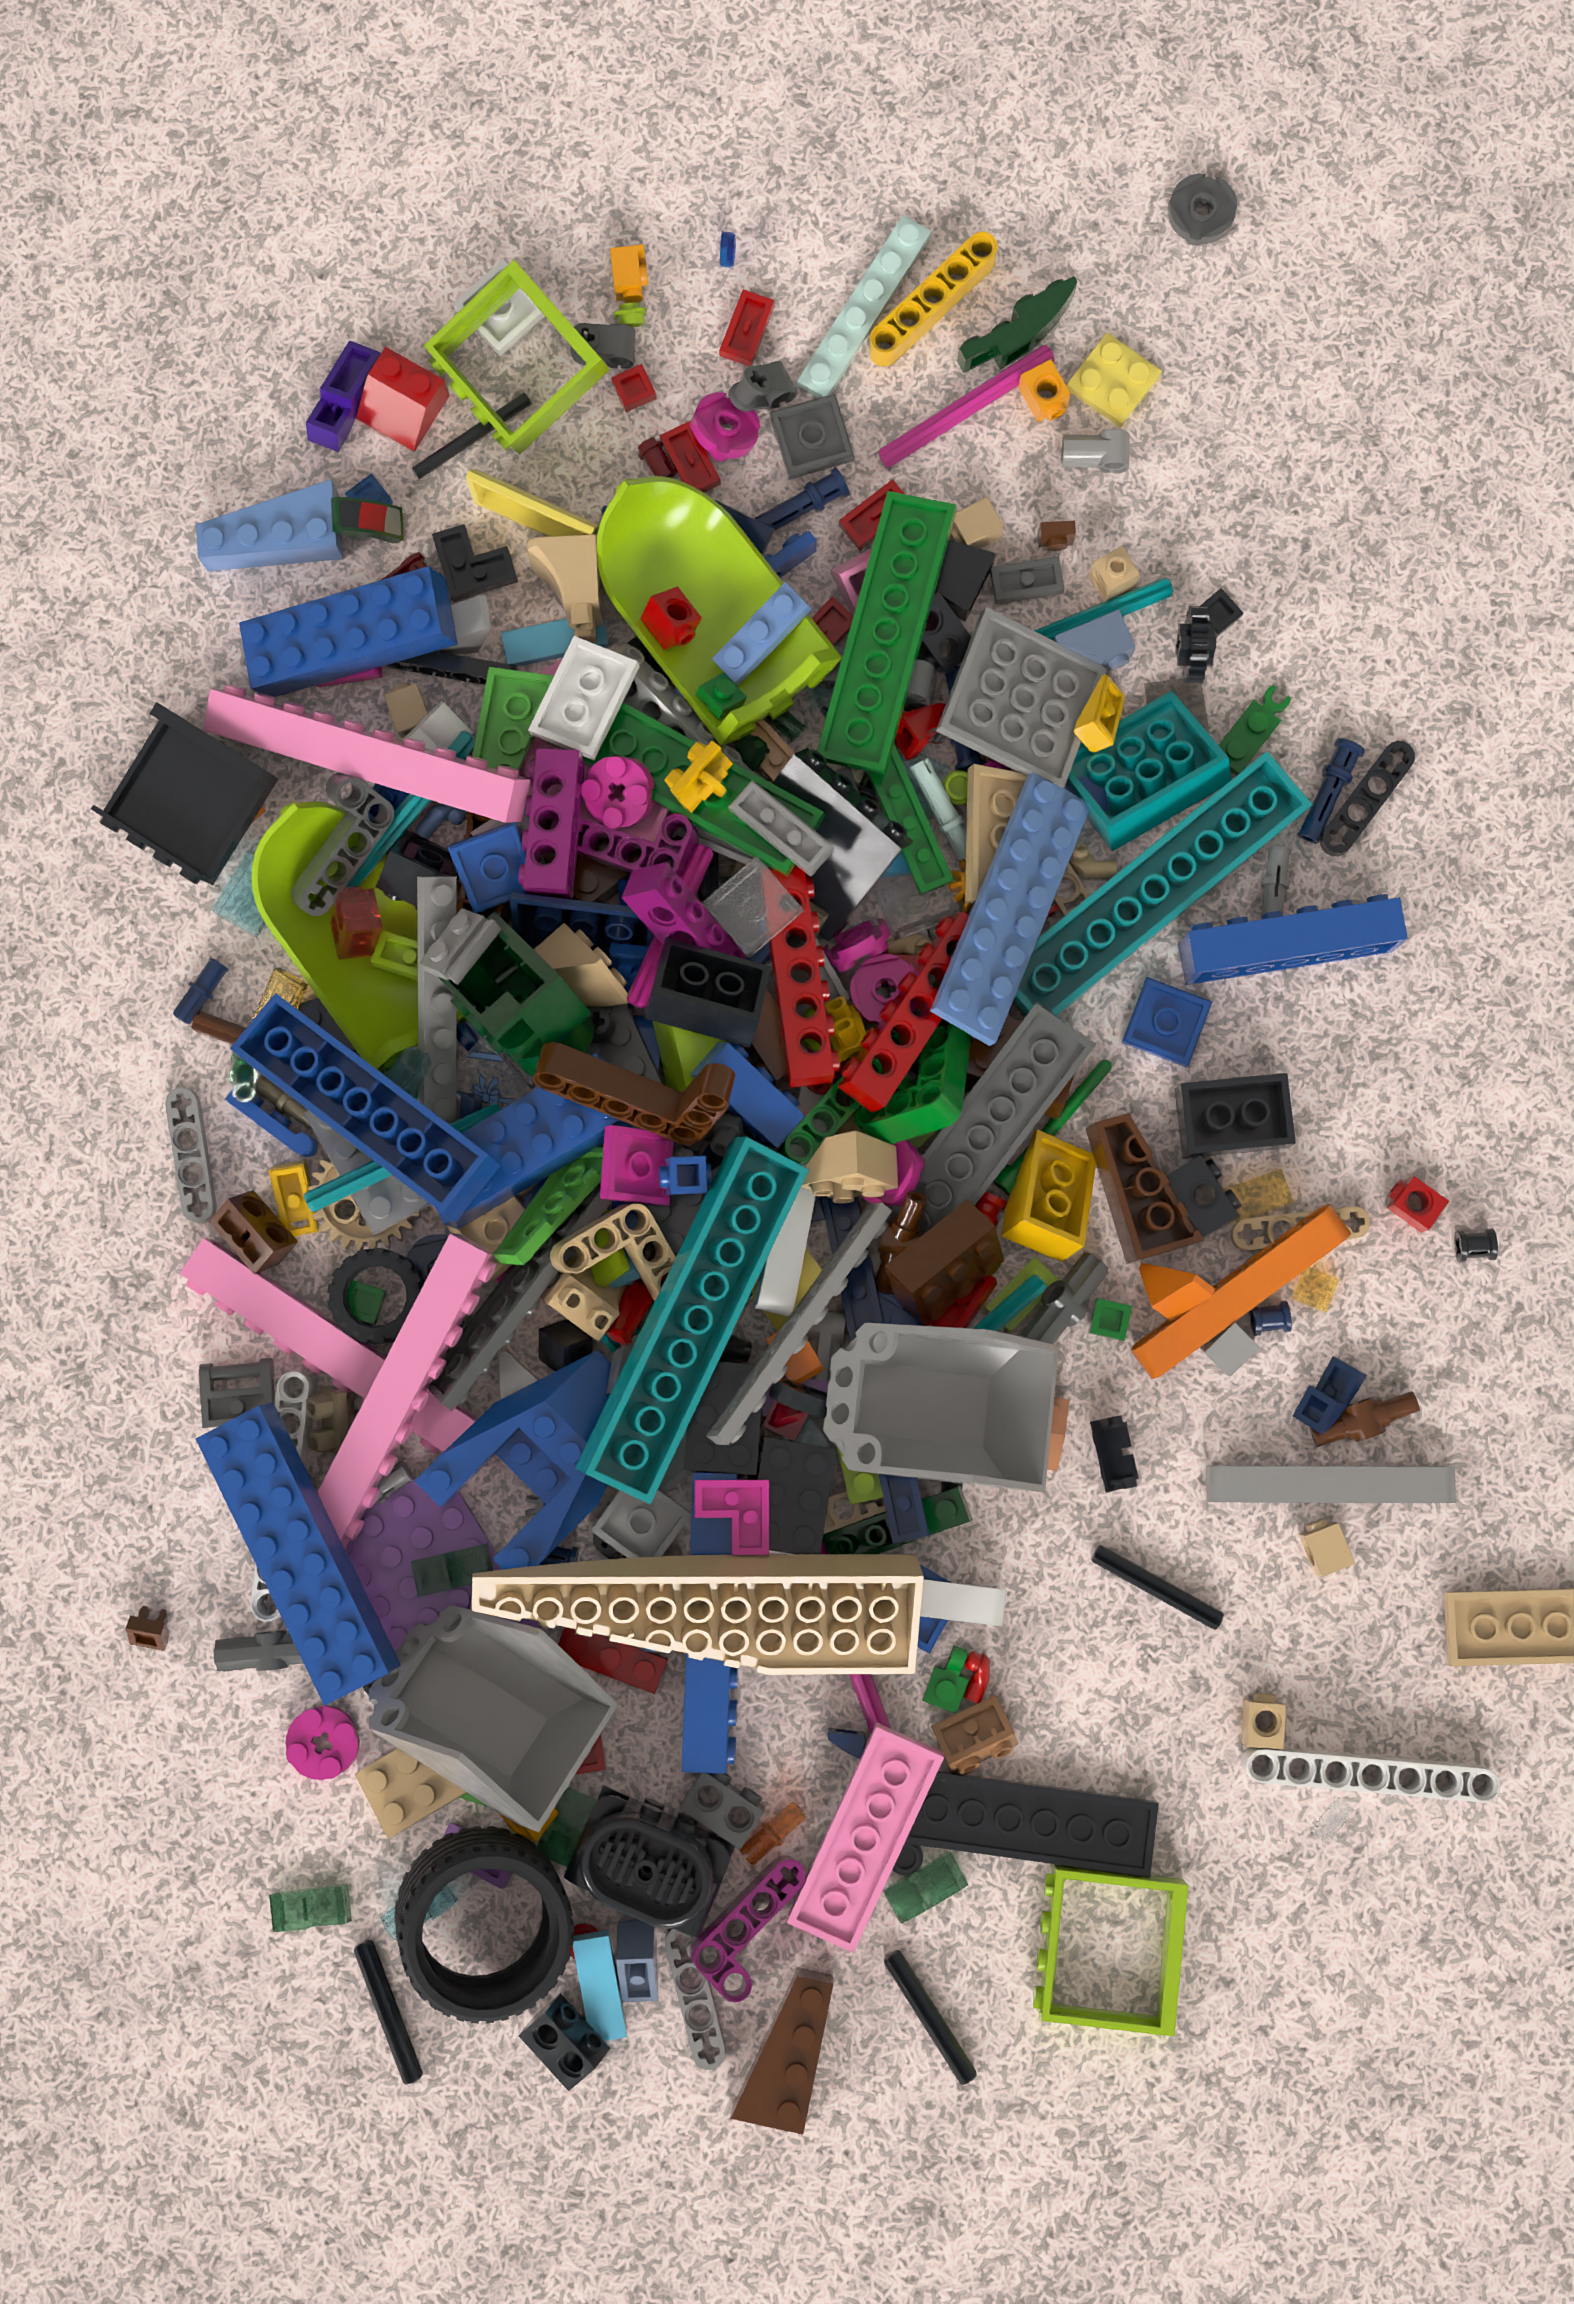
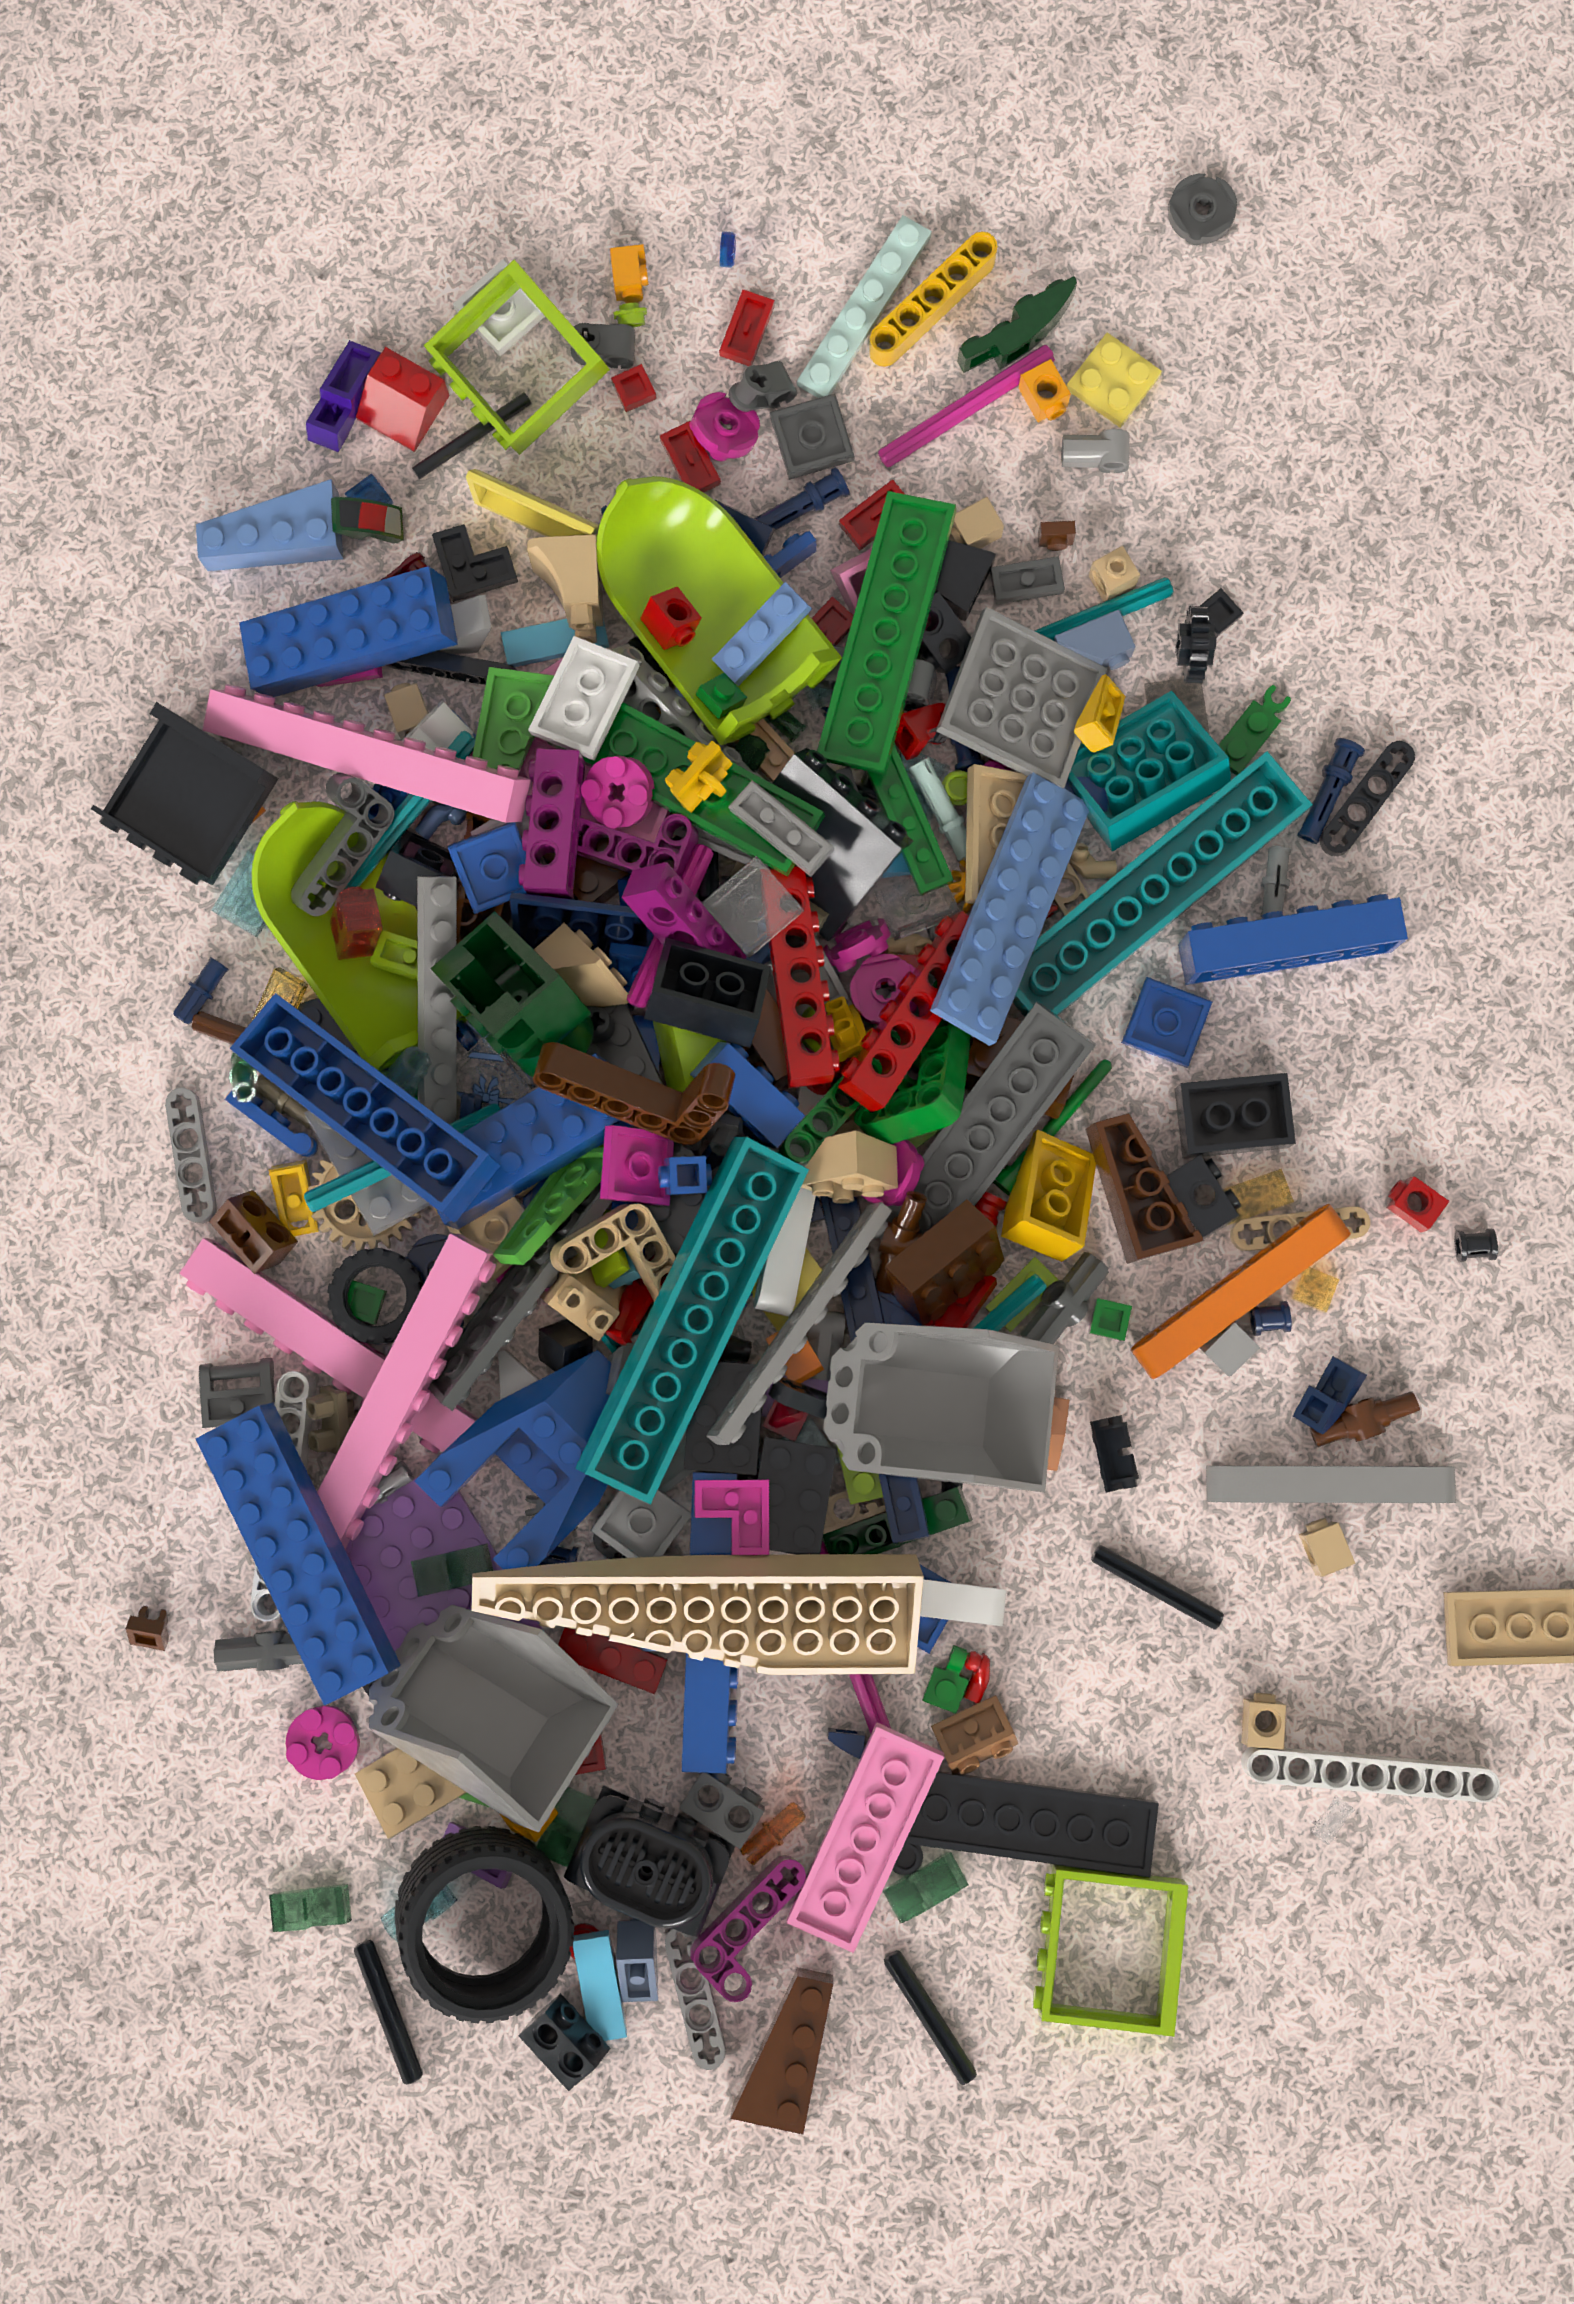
(459, 946): light grey plate -> none
(654, 456): dark red pin -> none
(1173, 1290): orange slope -> none

